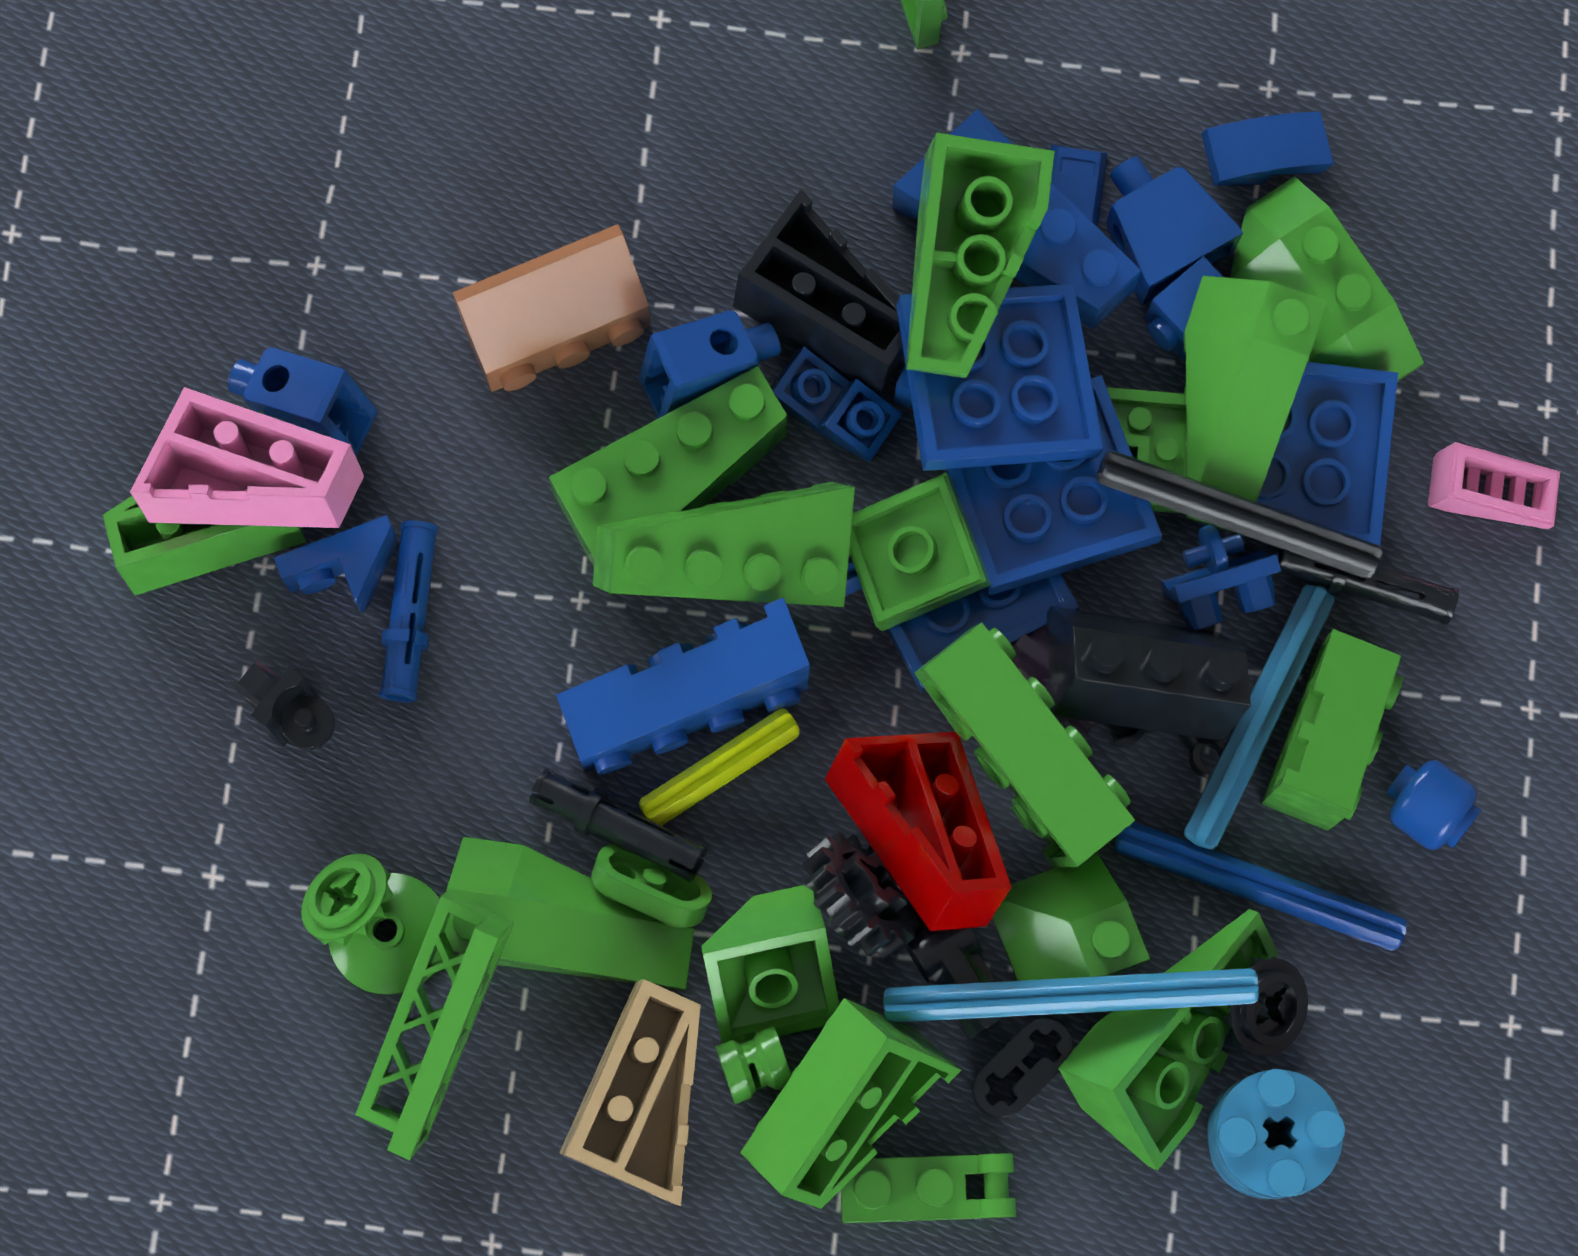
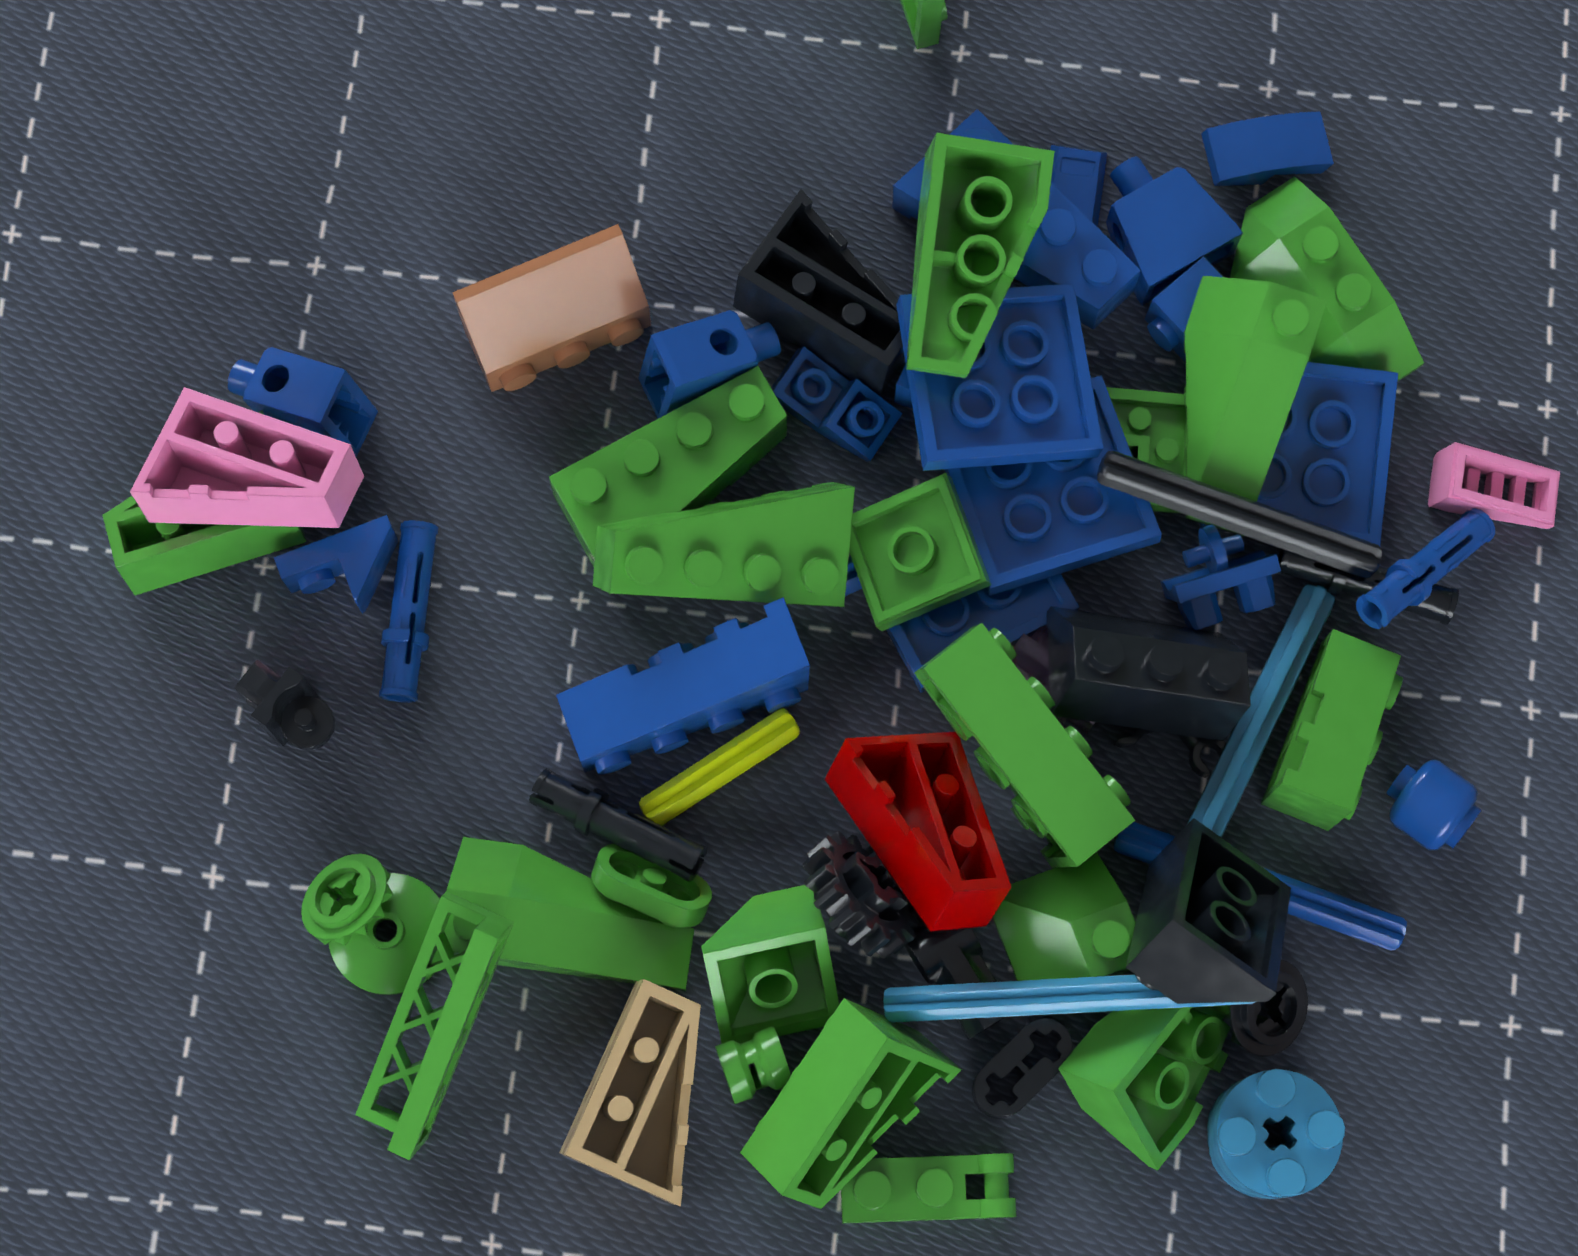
(1209, 923): none -> black slope
(1411, 580): none -> blue pin

